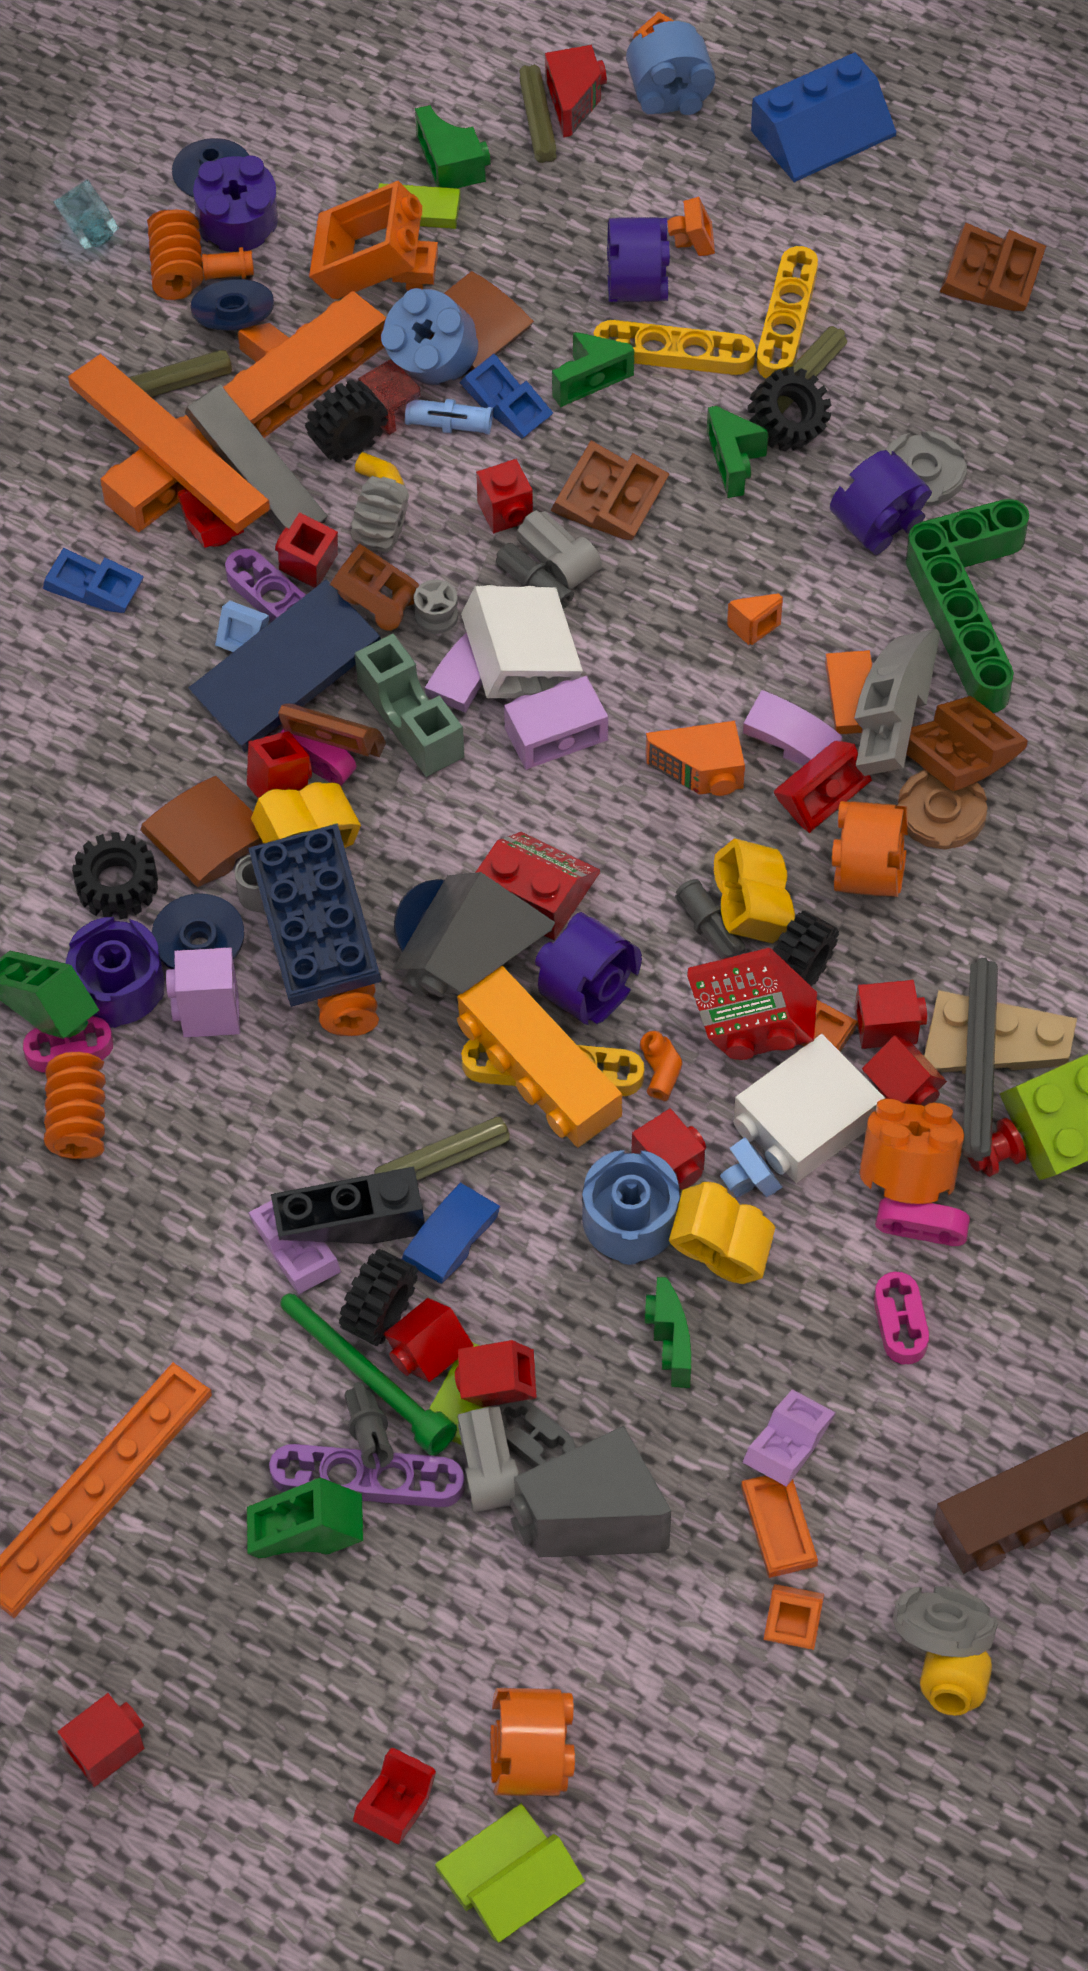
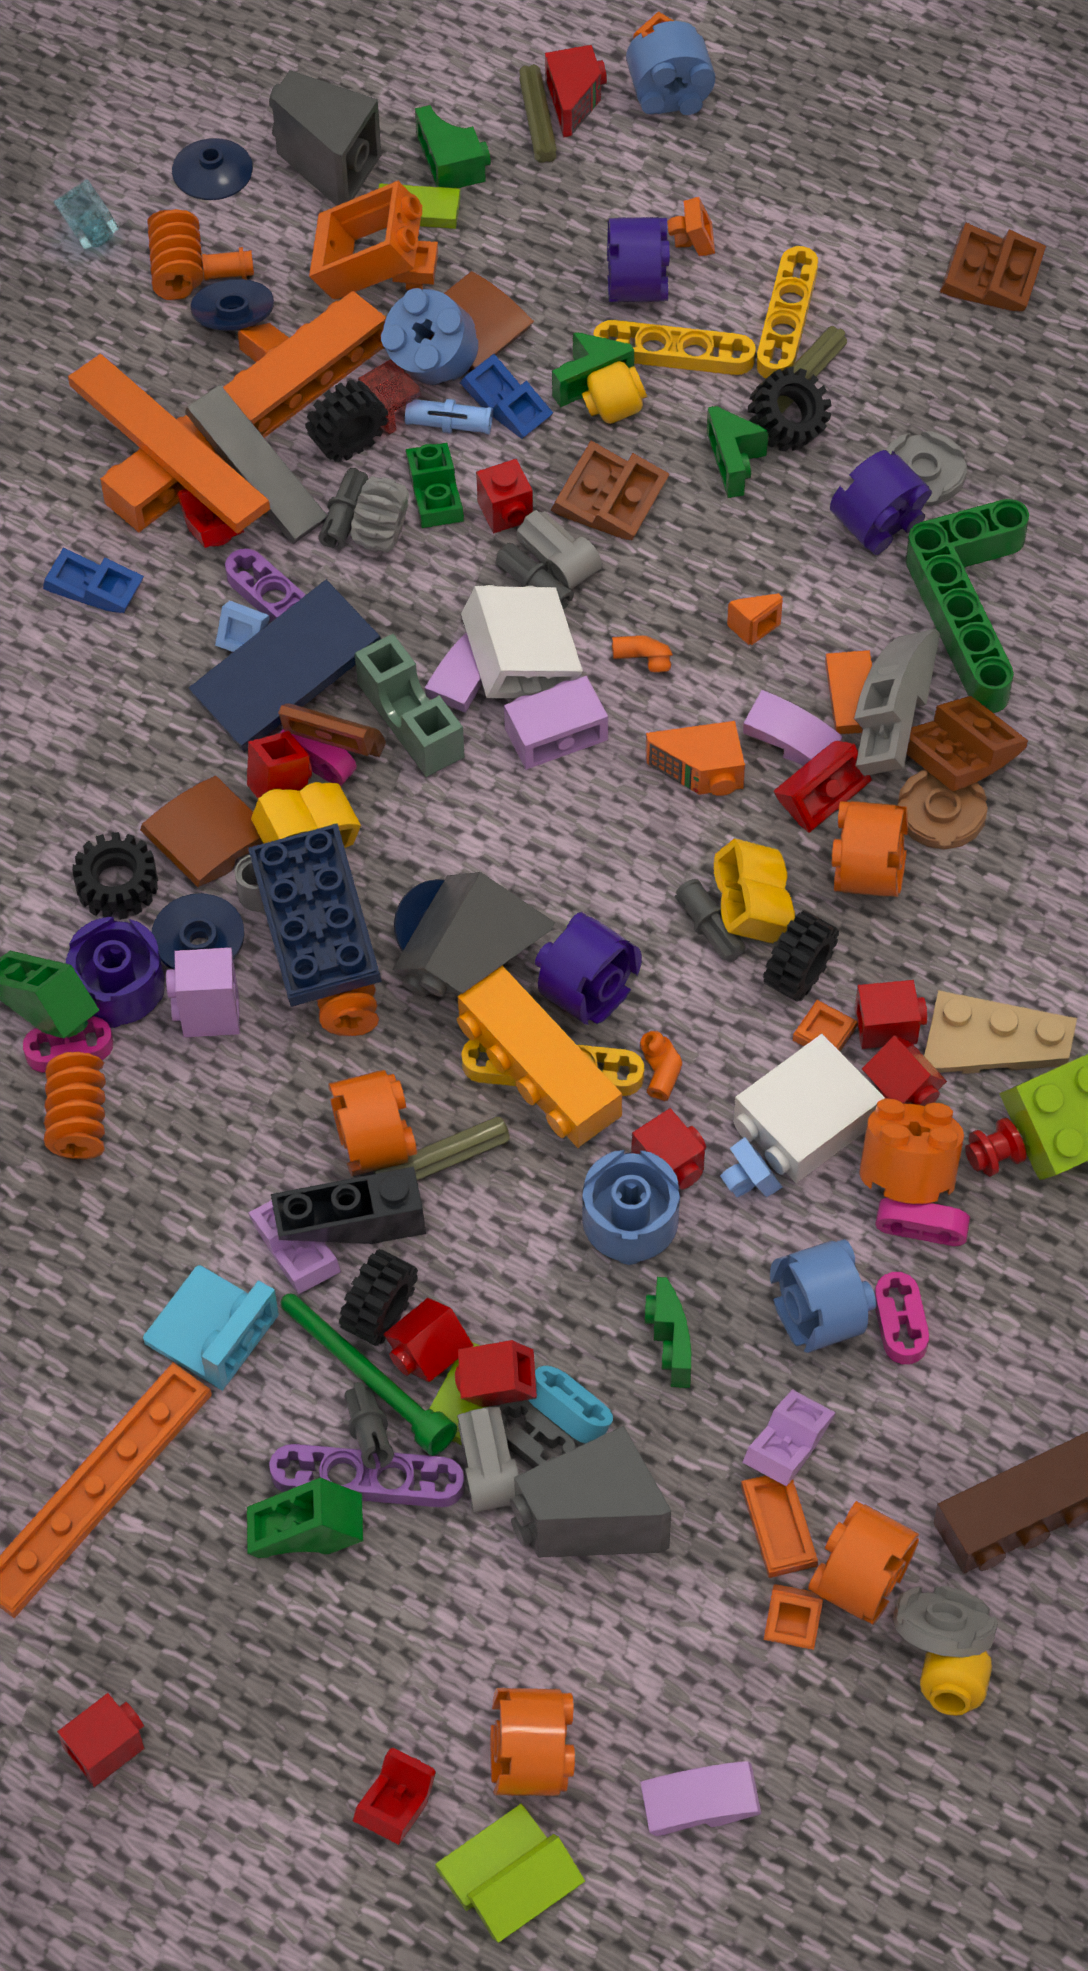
(184, 373): olive axle -> none
(212, 1325): none -> medium azure bracket
(235, 202): dark purple brick -> none
(307, 550): red brick -> none
(326, 134): none -> dark grey slope
(342, 509): none -> dark grey axle
(364, 577): dark orange plate -> none
(371, 1122): none -> orange brick
(373, 466): yellow arm -> none
(431, 596): light grey wheel -> none
(434, 485): none -> green slope
(449, 1233): blue slope -> none
(540, 876): red slope -> none
(570, 1405): none -> medium azure beam
(614, 392): none -> yellow head
(643, 647): none -> orange arm
(700, 1796): none -> lavender slope
(722, 1233): yellow brick -> none
(753, 1004): red slope -> none
(822, 117): blue slope -> none
(822, 1295): none -> medium blue brick
(864, 1562): none -> orange brick
(980, 1060): dark grey axle -> none

